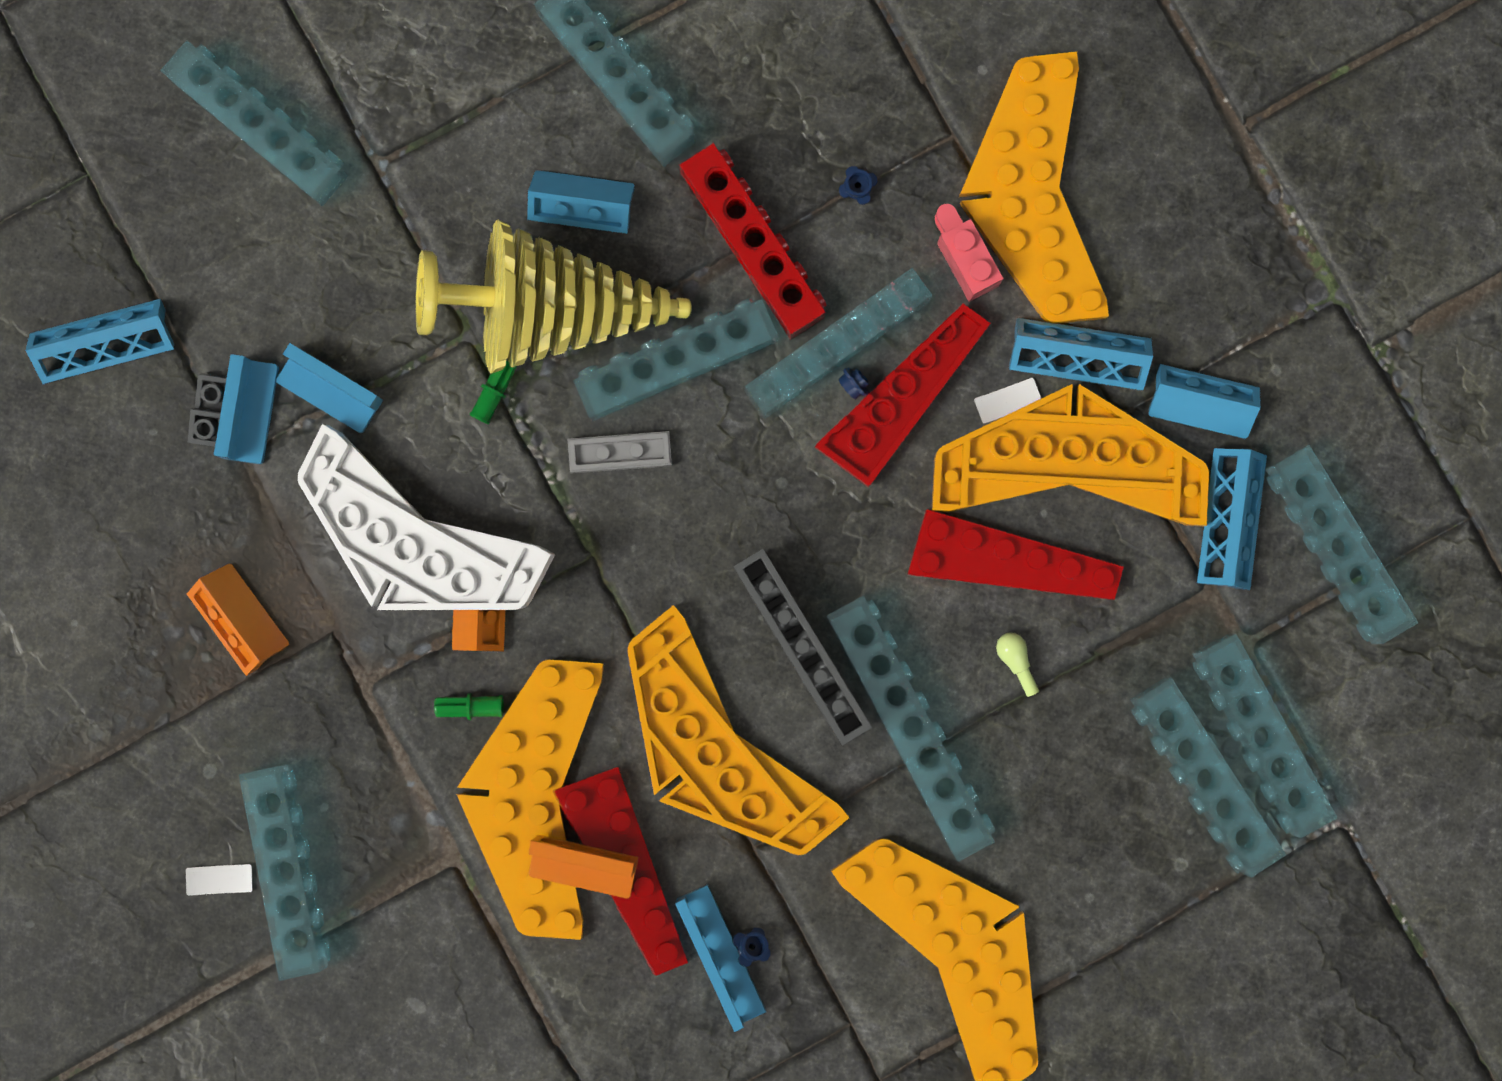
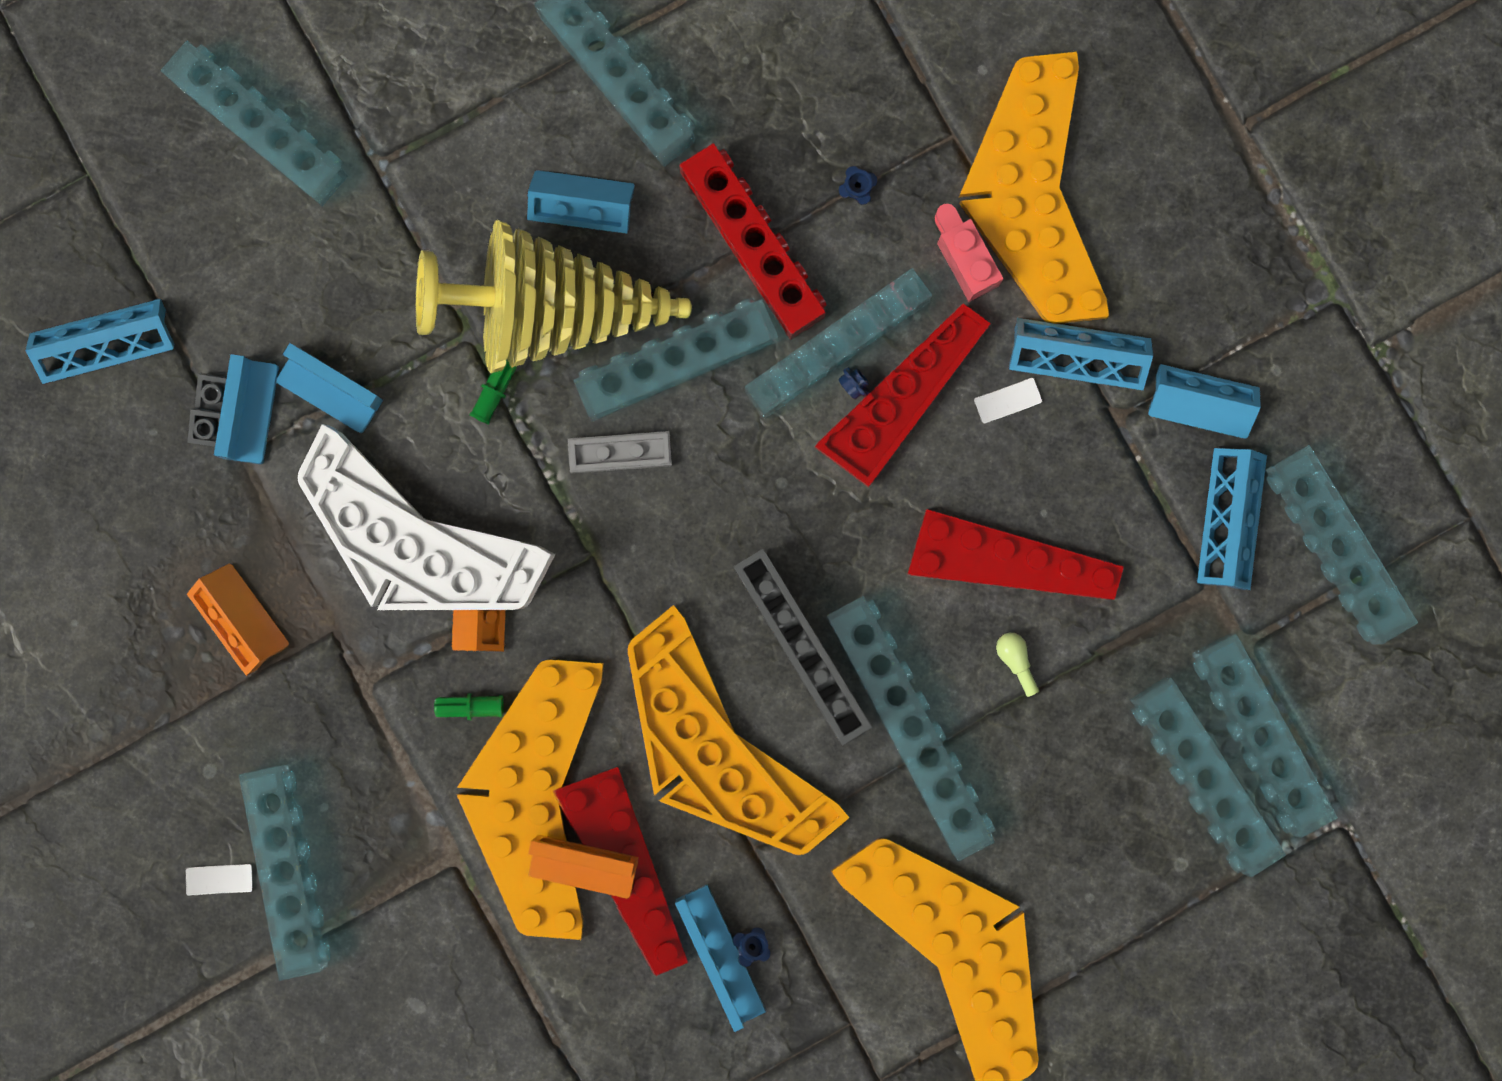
(1093, 451): light orange wing -> none

